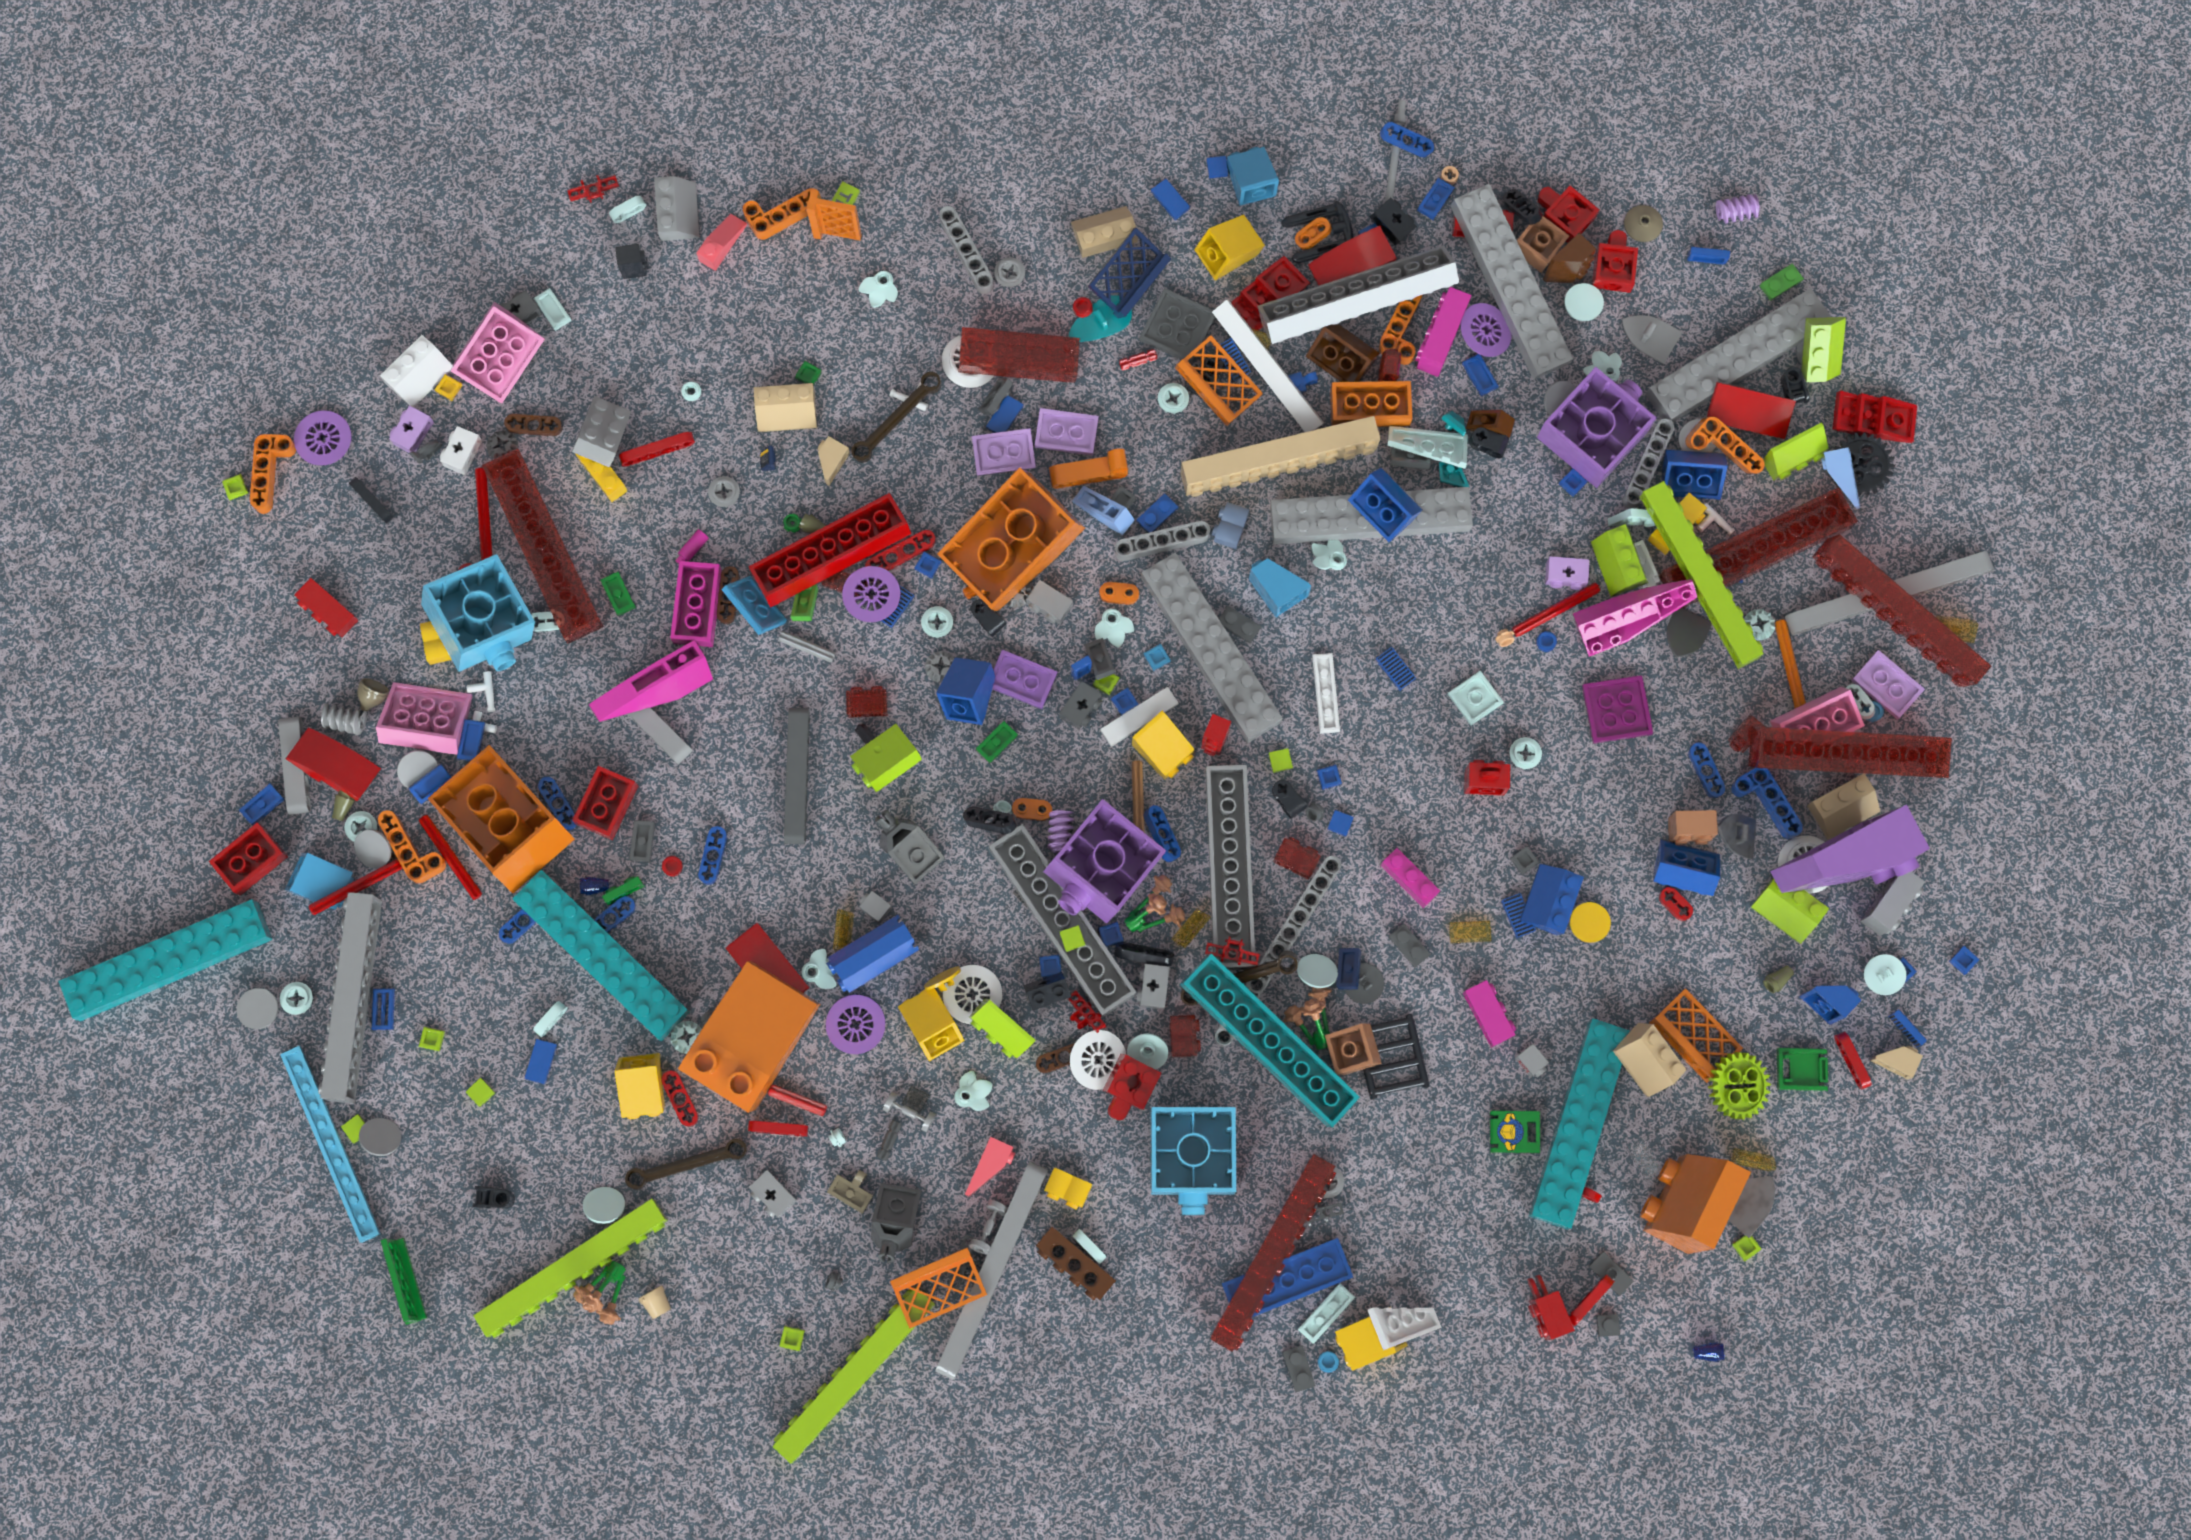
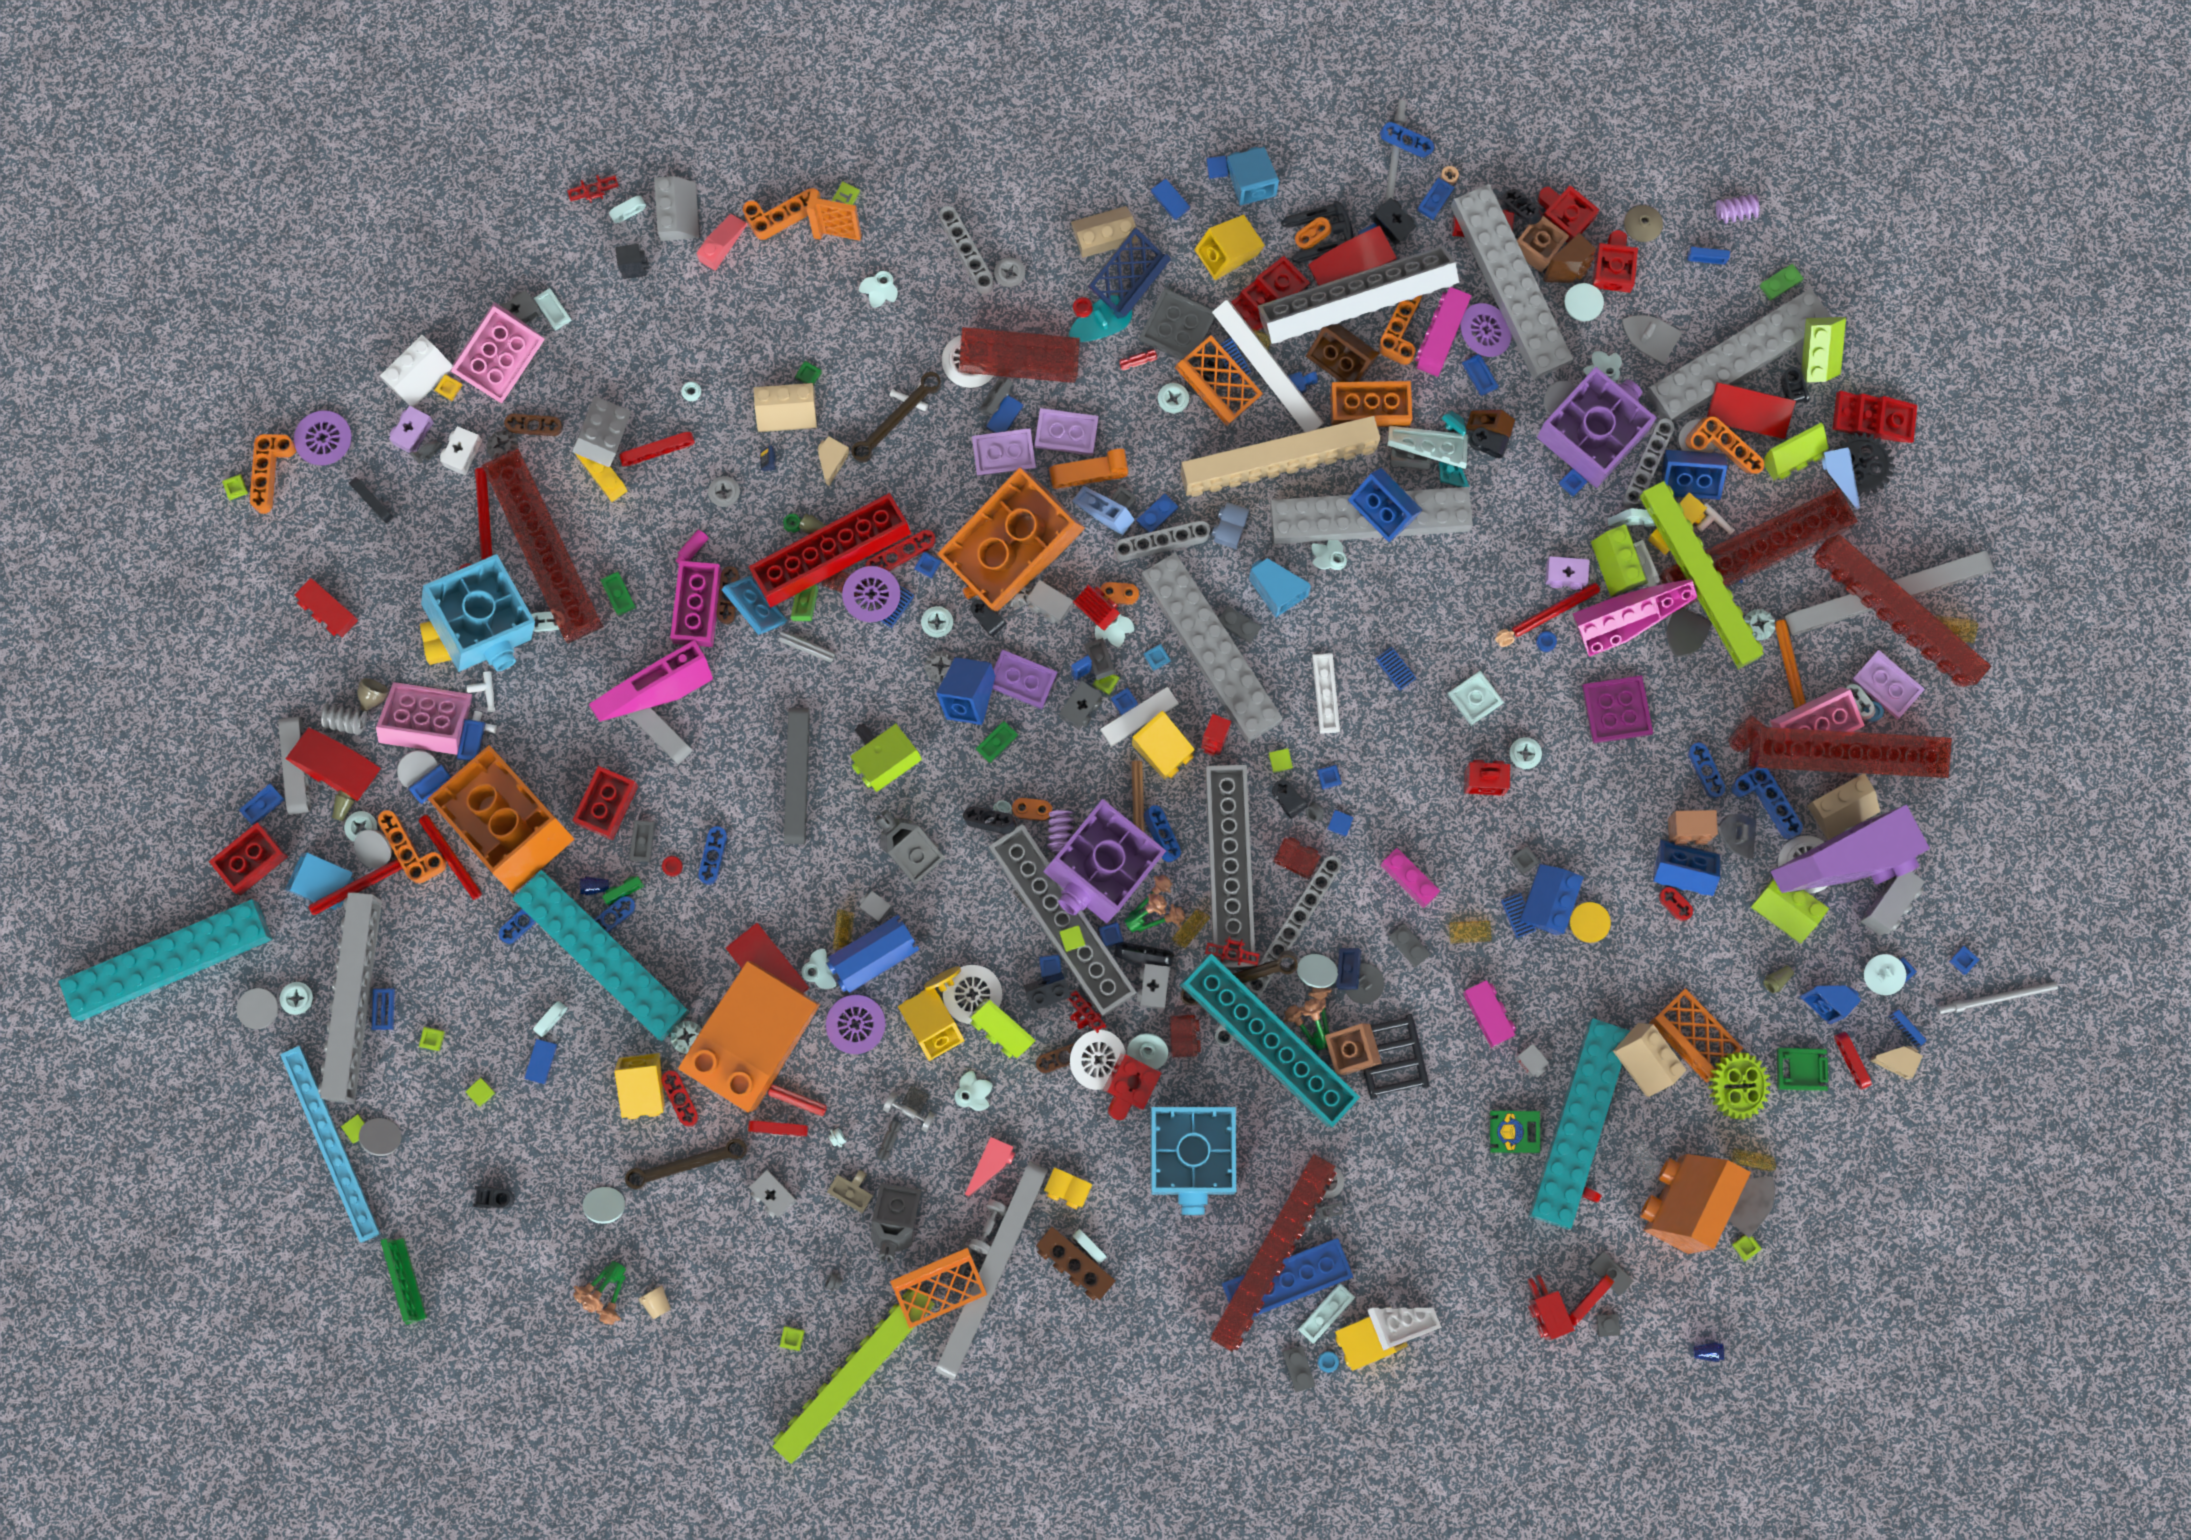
(545, 793): blue beam -> none
(570, 1268): lime brick -> none
(866, 702): clear red brick -> none
(1096, 607): none -> red brick
(1389, 365): clear red brick -> none
(1959, 1005): none -> light grey bar

